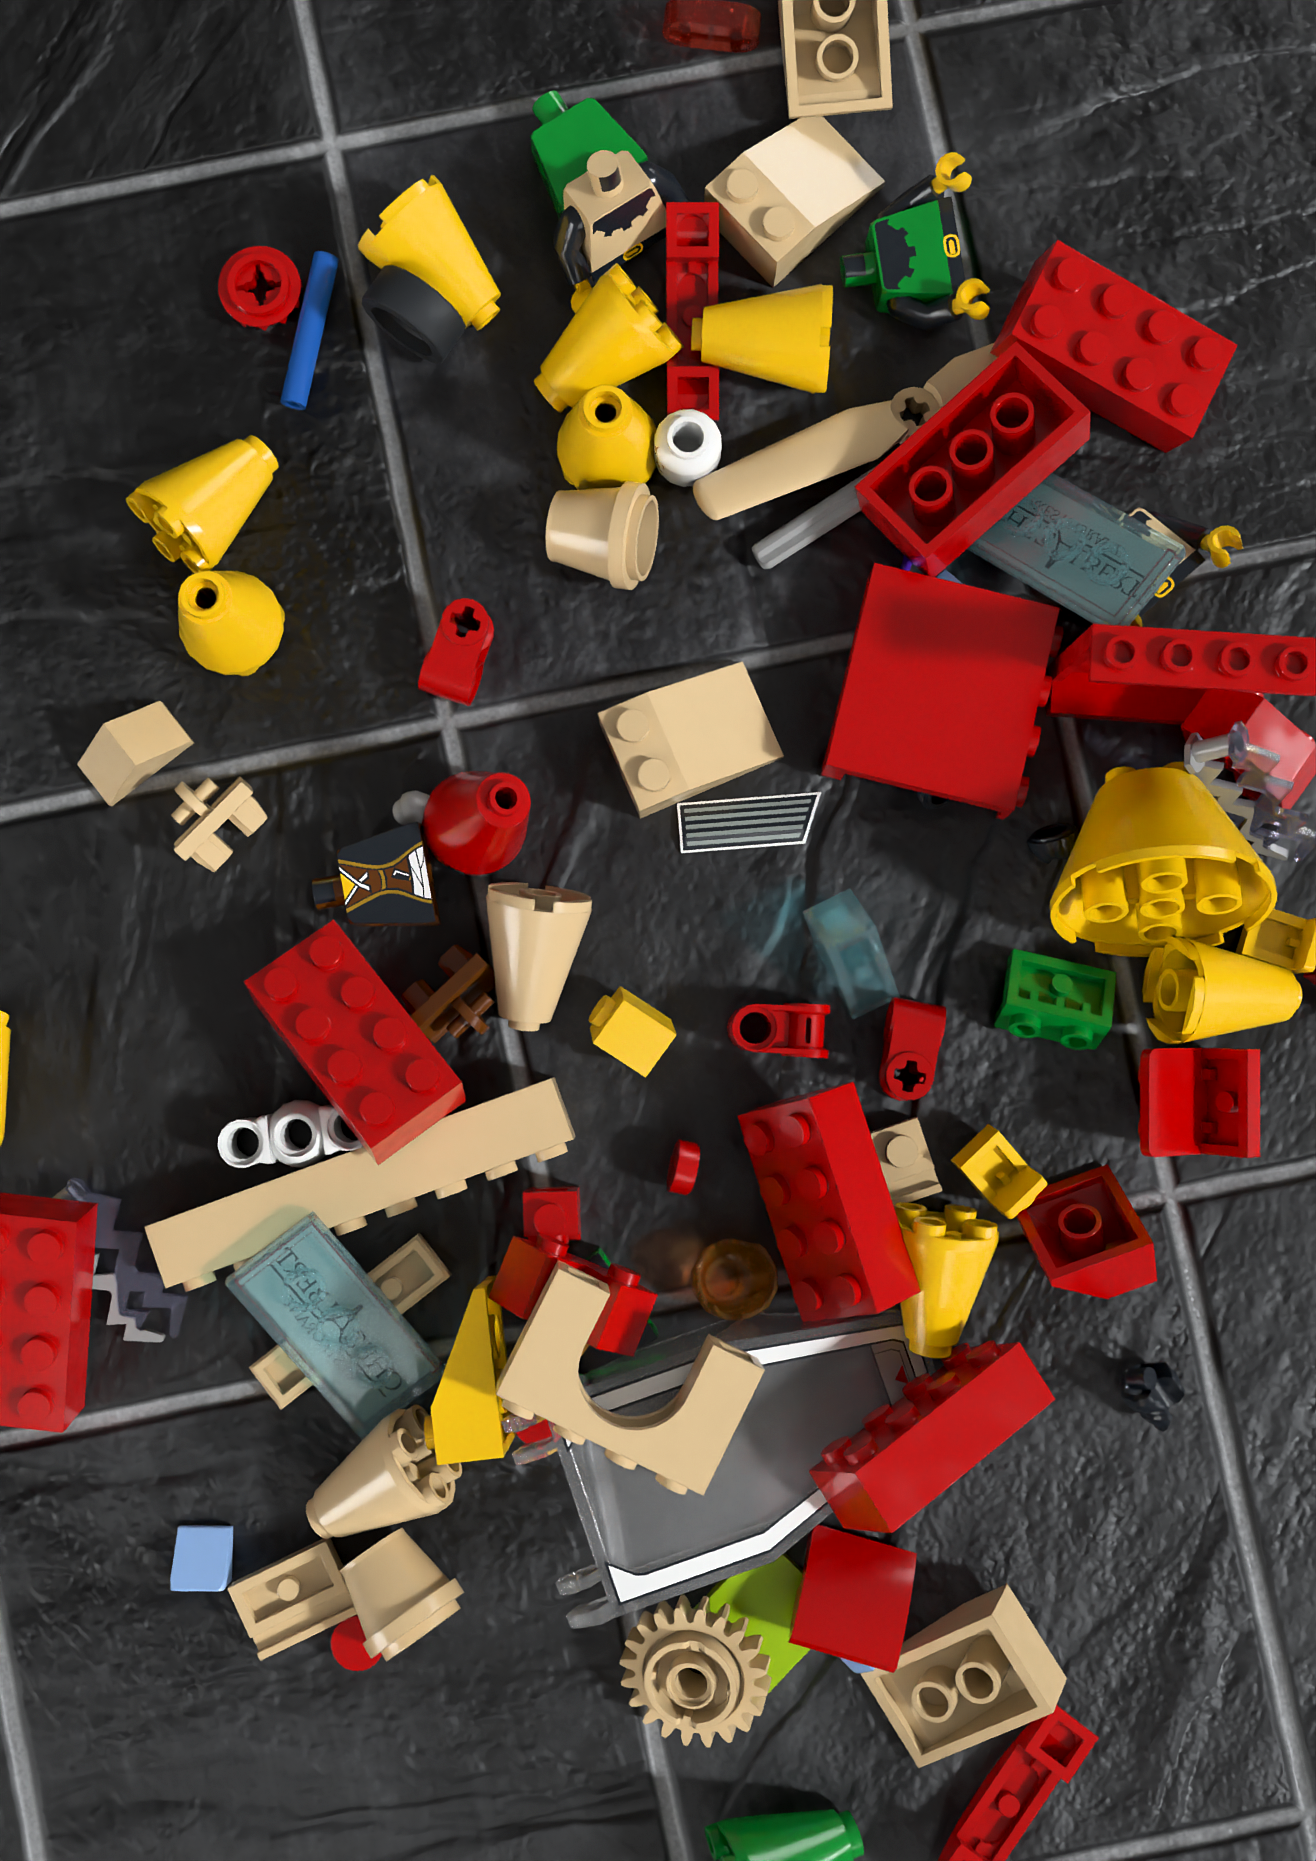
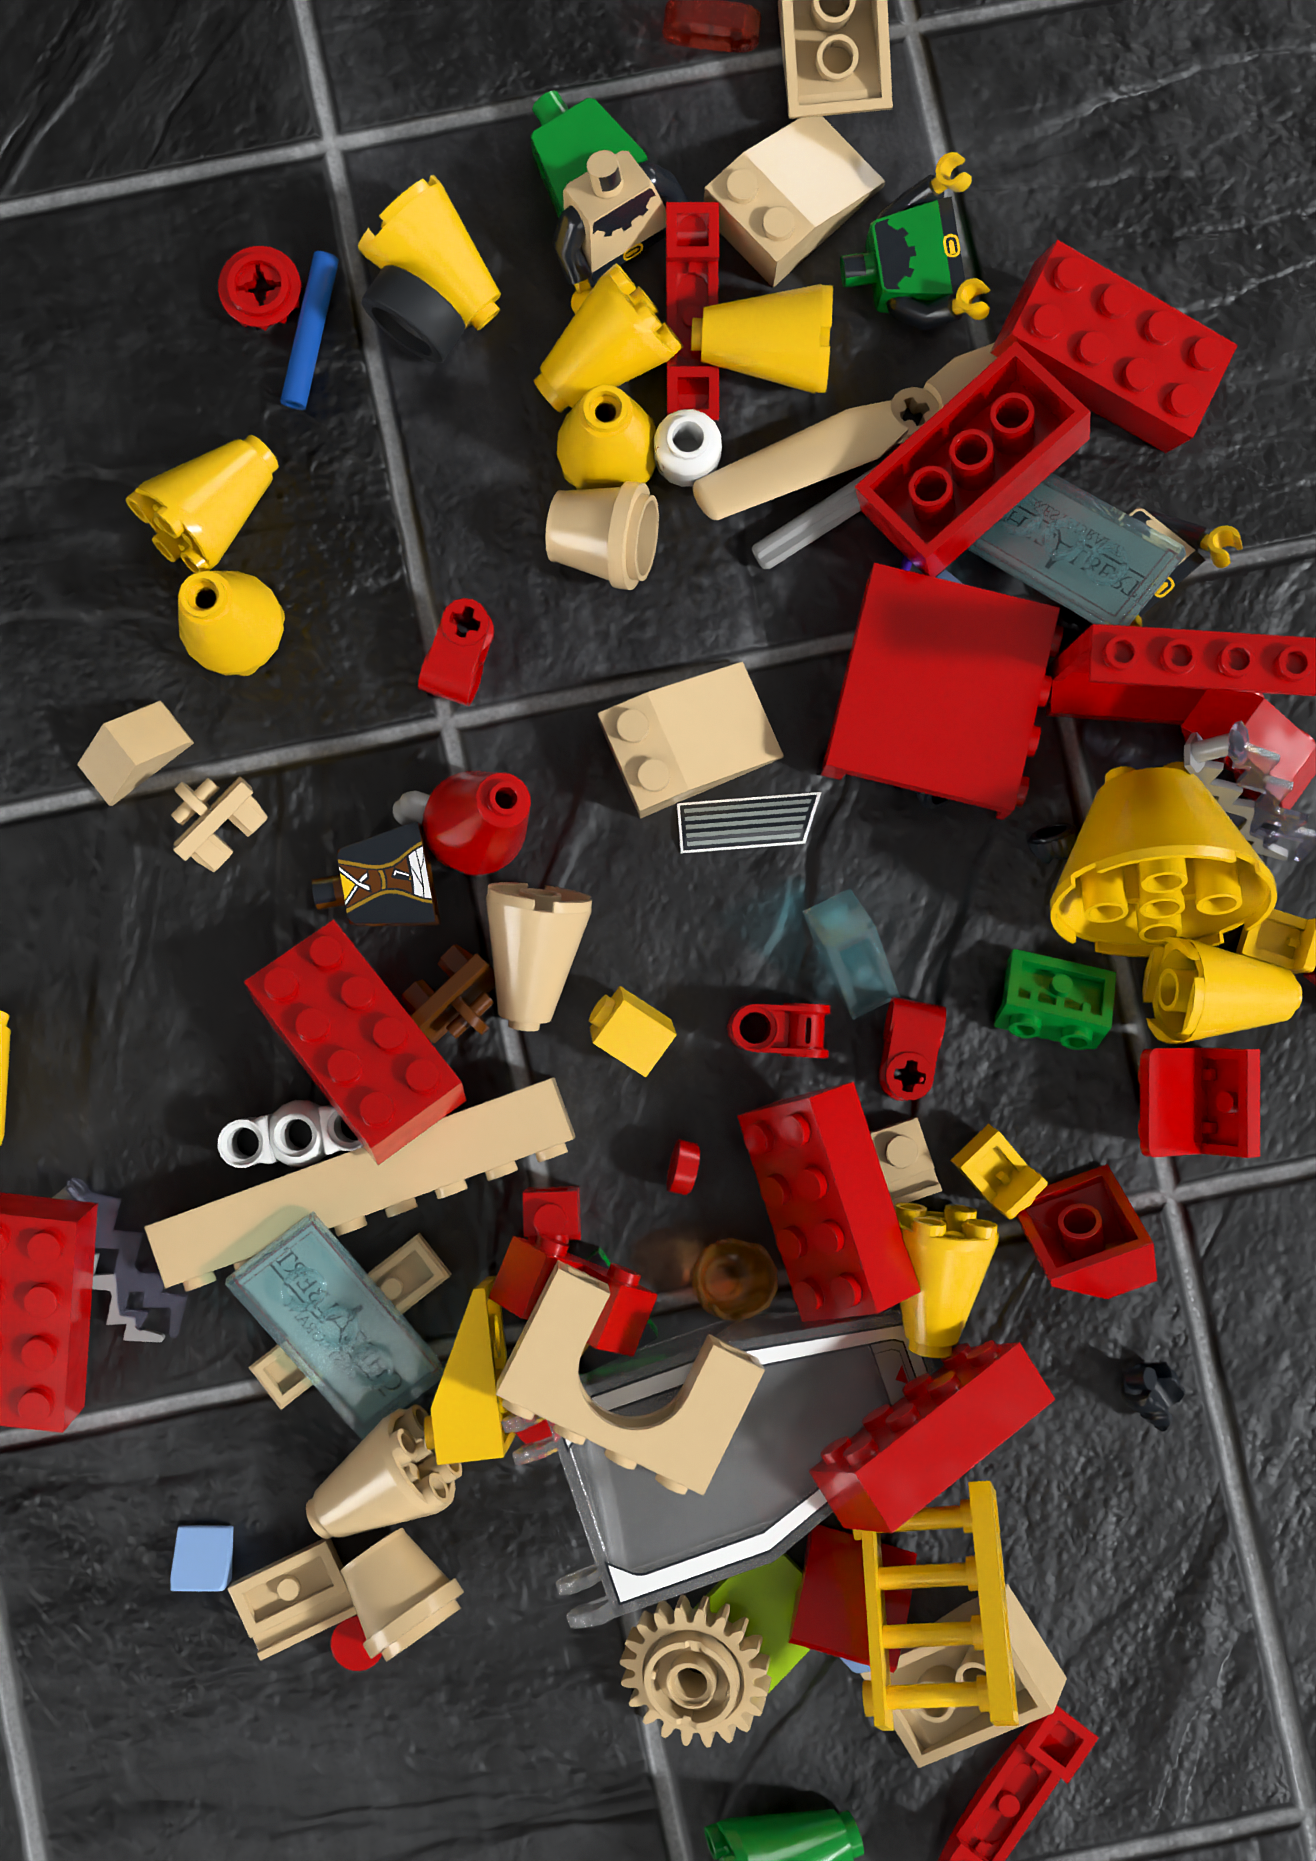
(985, 1631): none -> yellow fence

